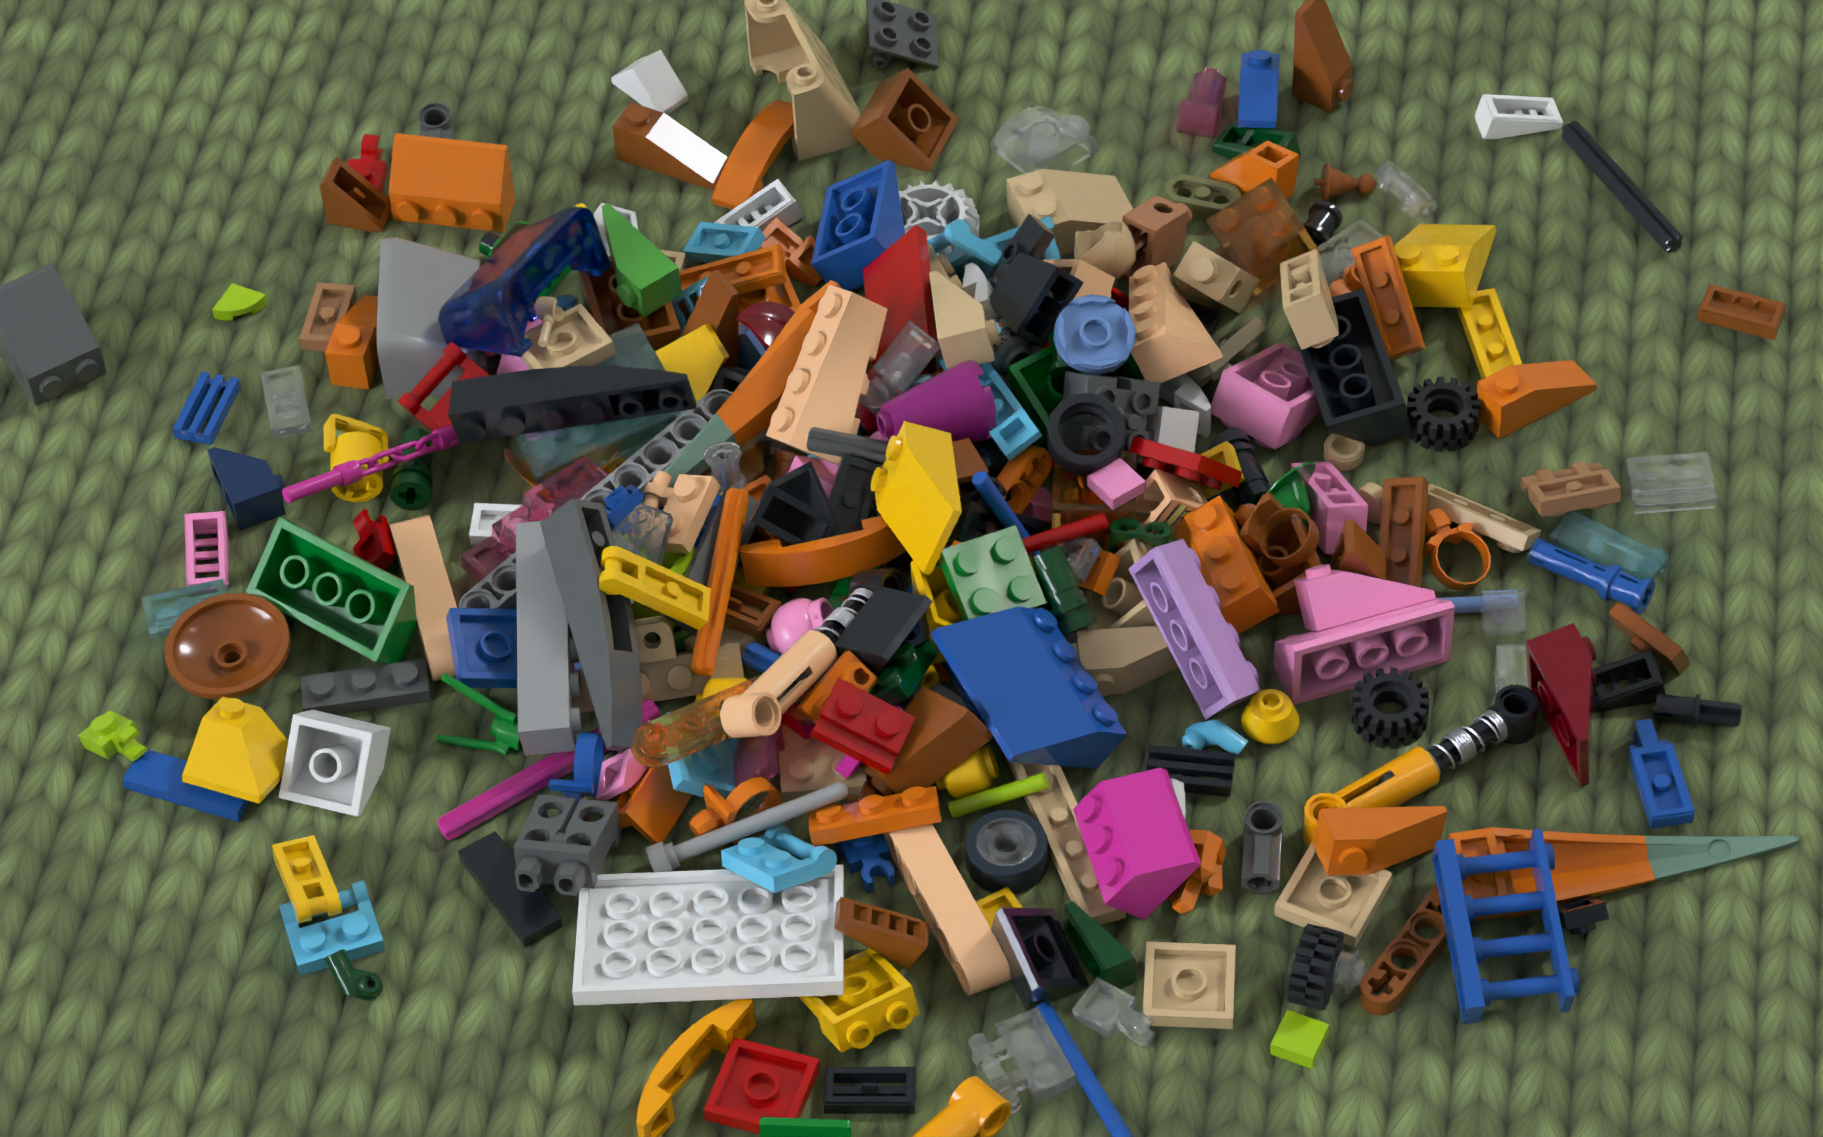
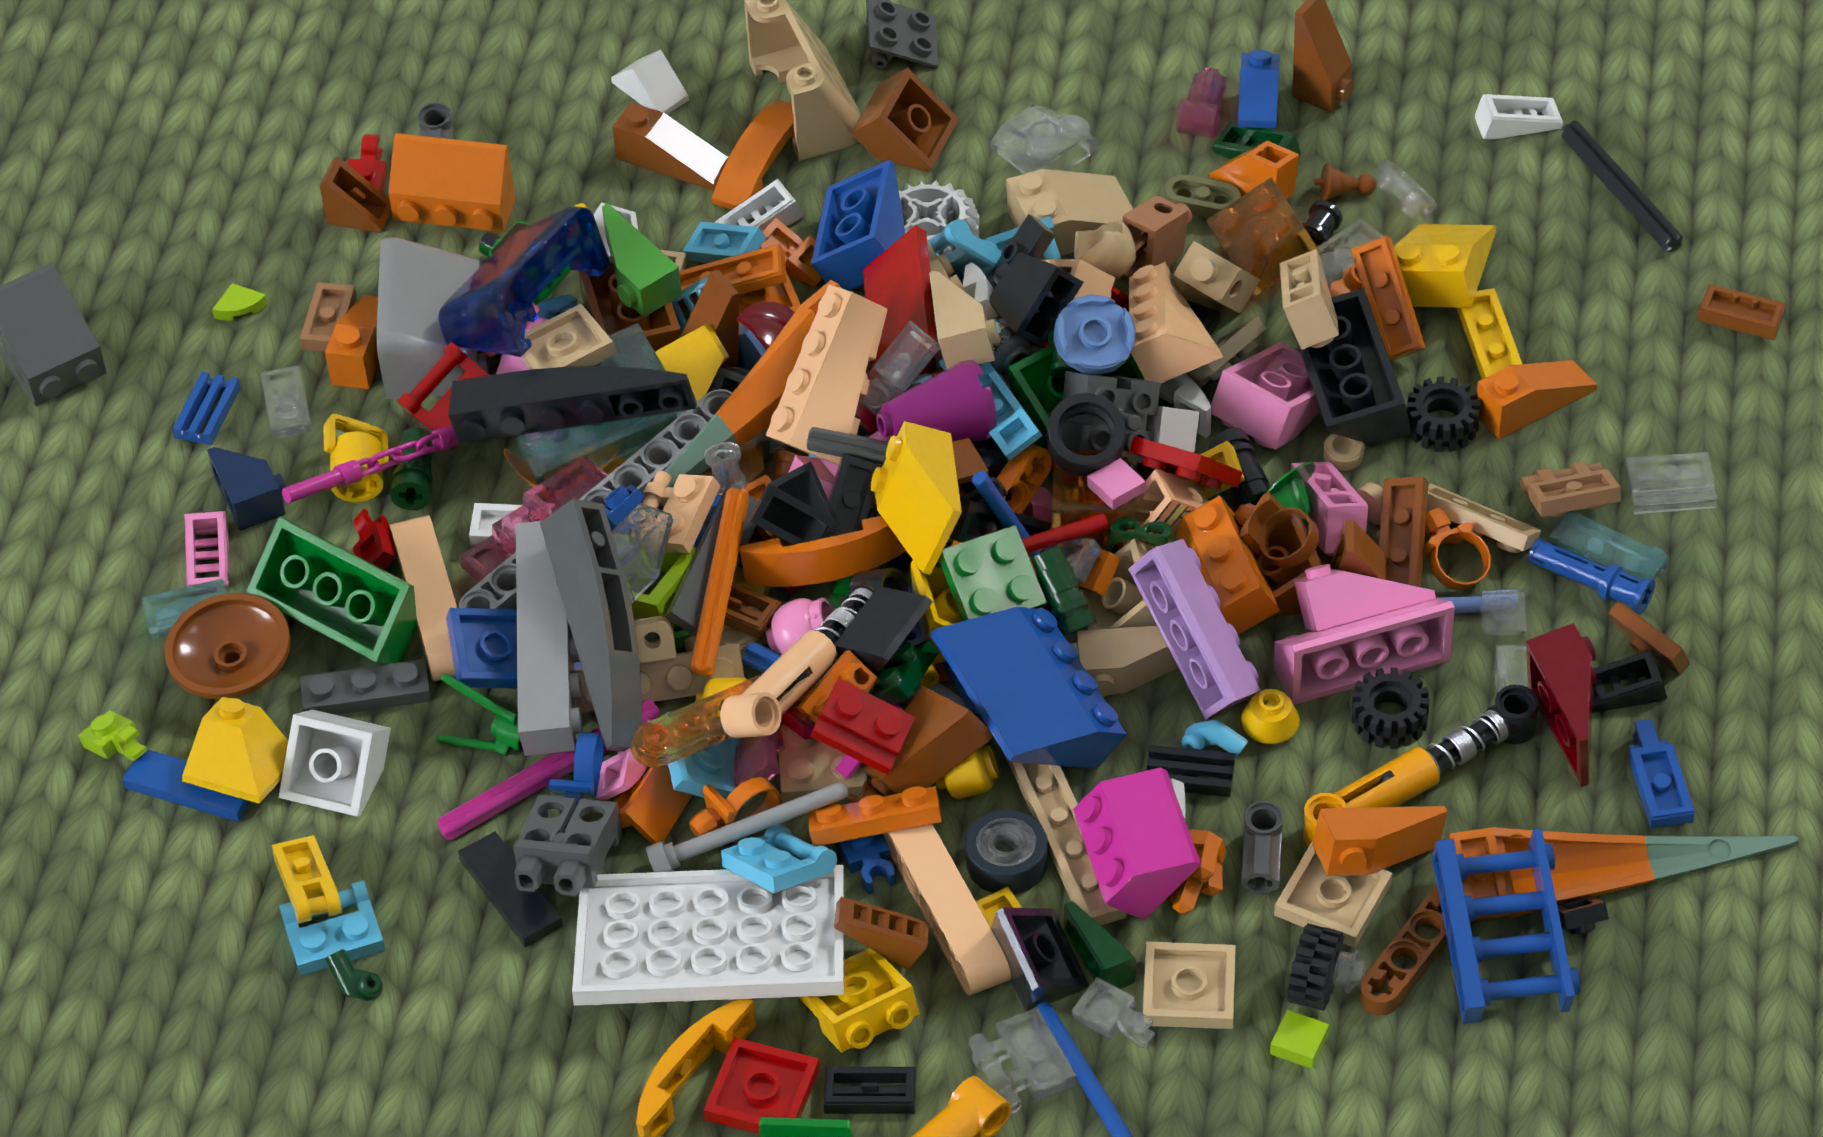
(548, 313): tan hand -> none
(654, 586): yellow plate -> none
(998, 795): lime piece -> none
(1696, 710): black axle -> none

